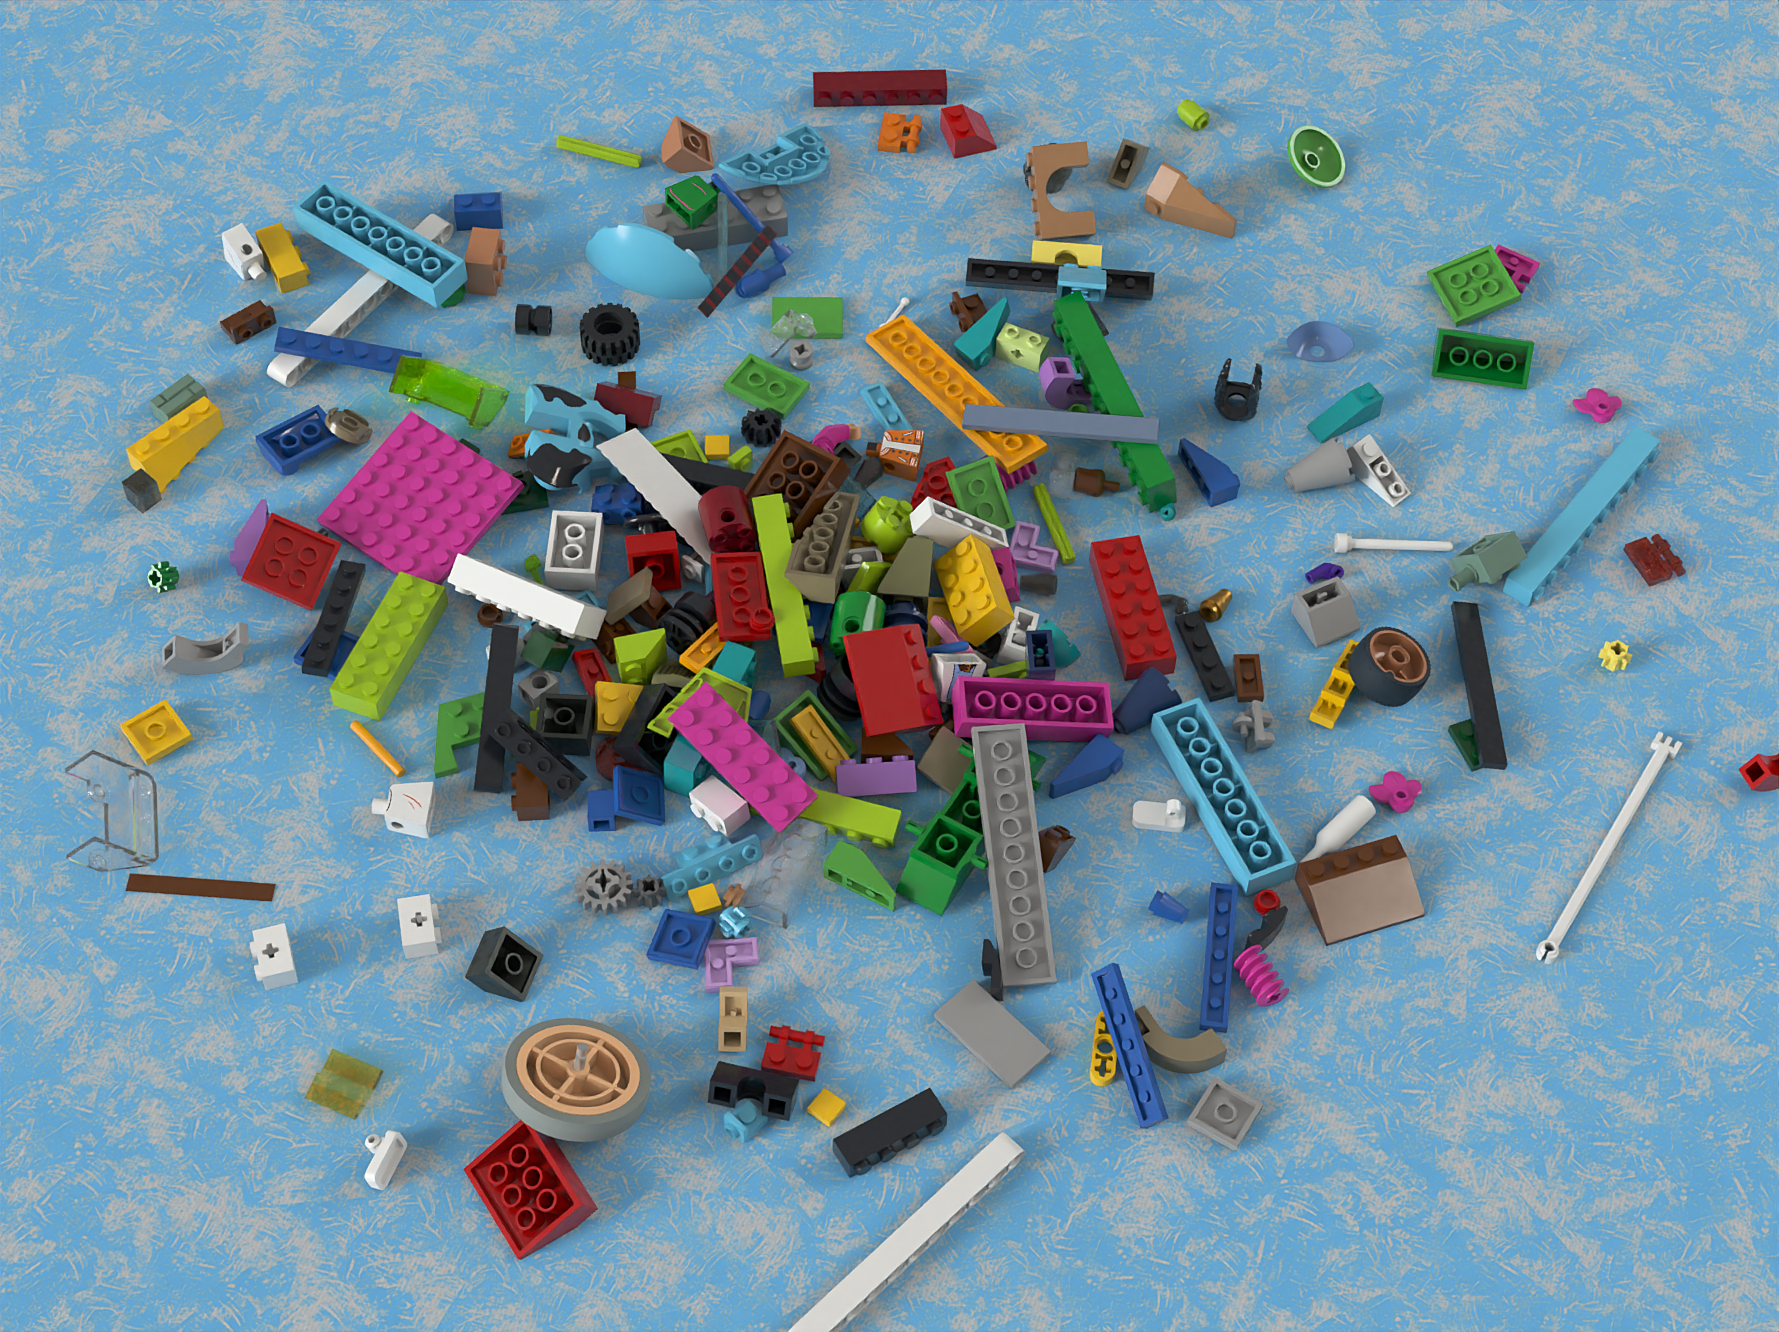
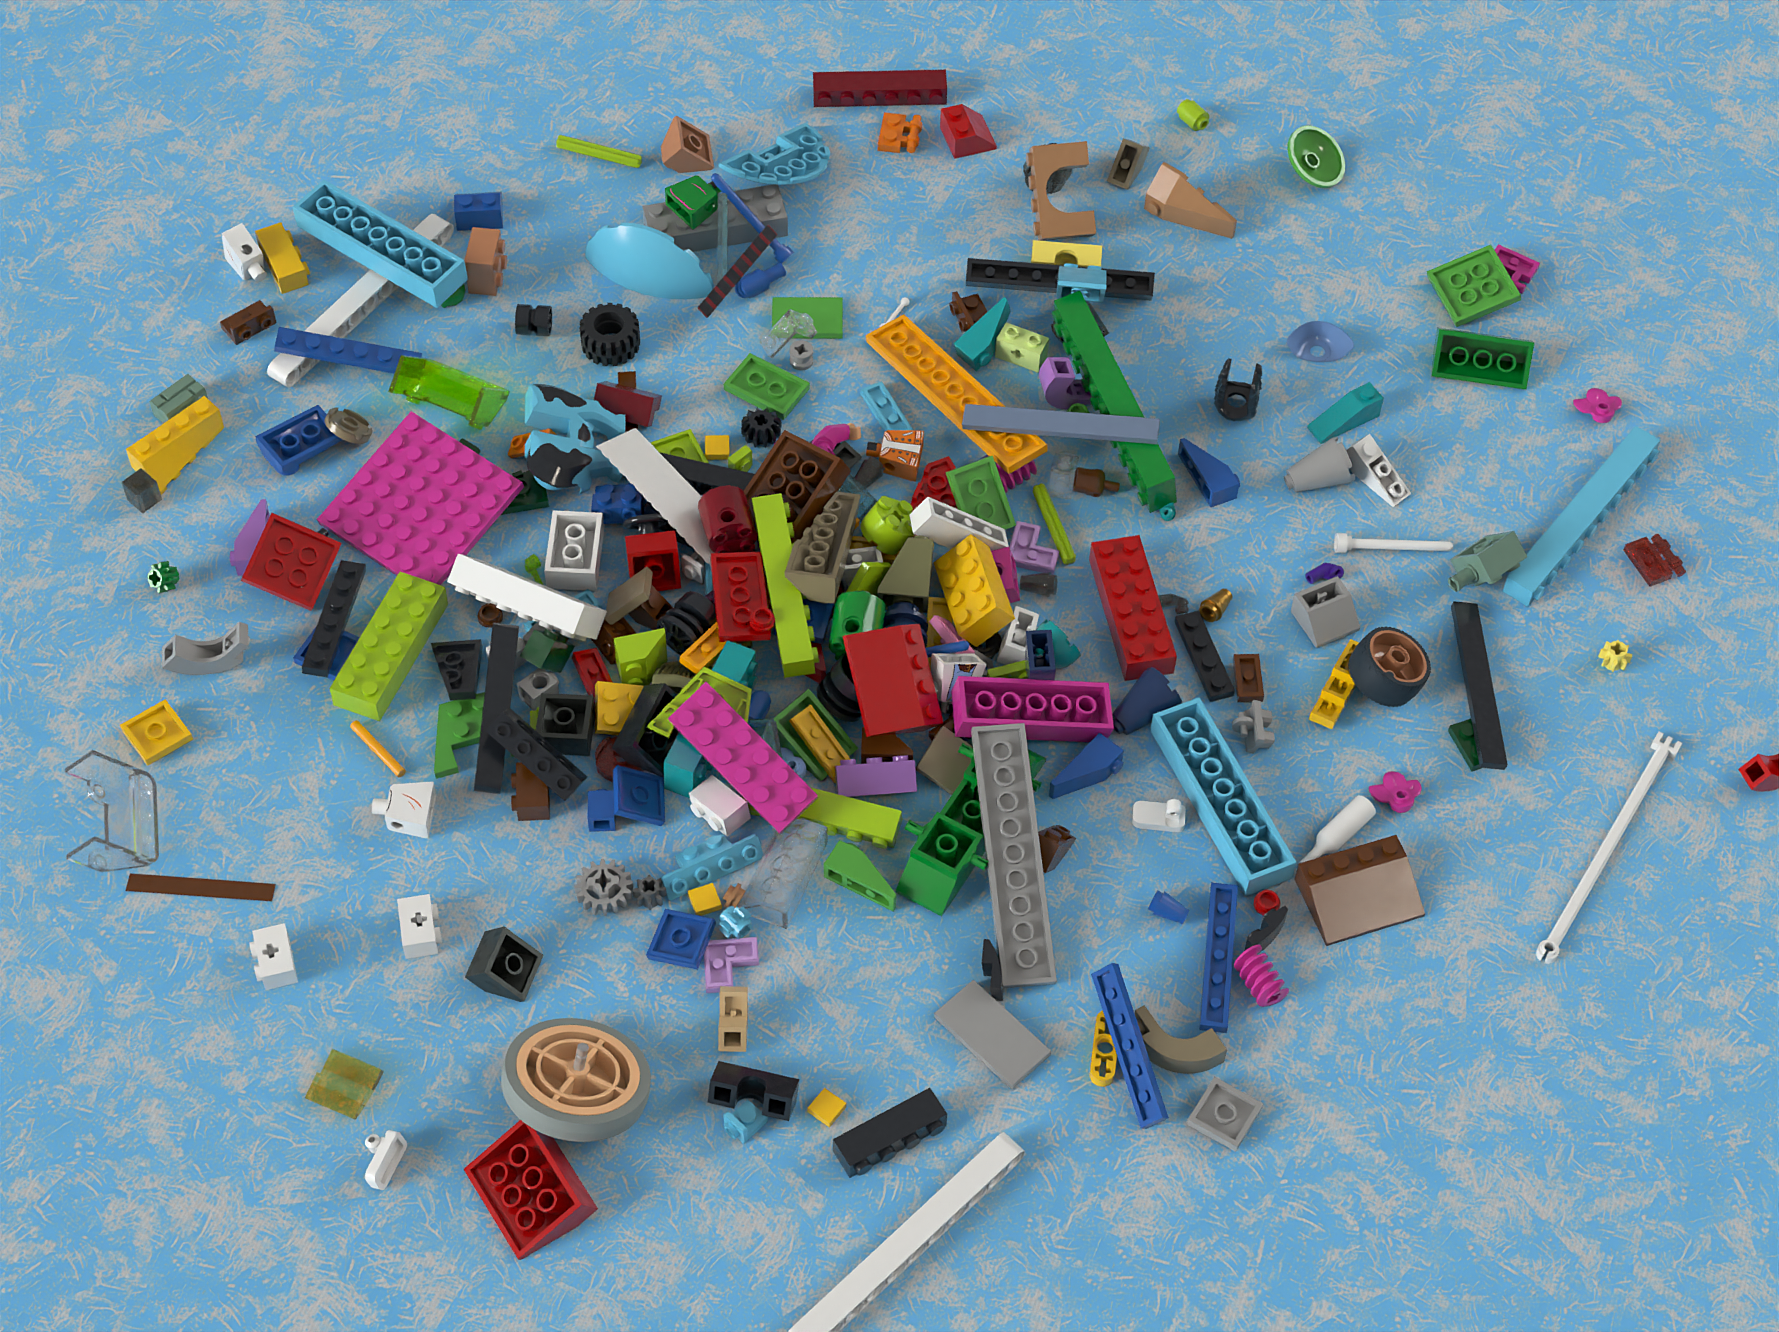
(459, 667): none -> black wing
(791, 1060): red plate -> none

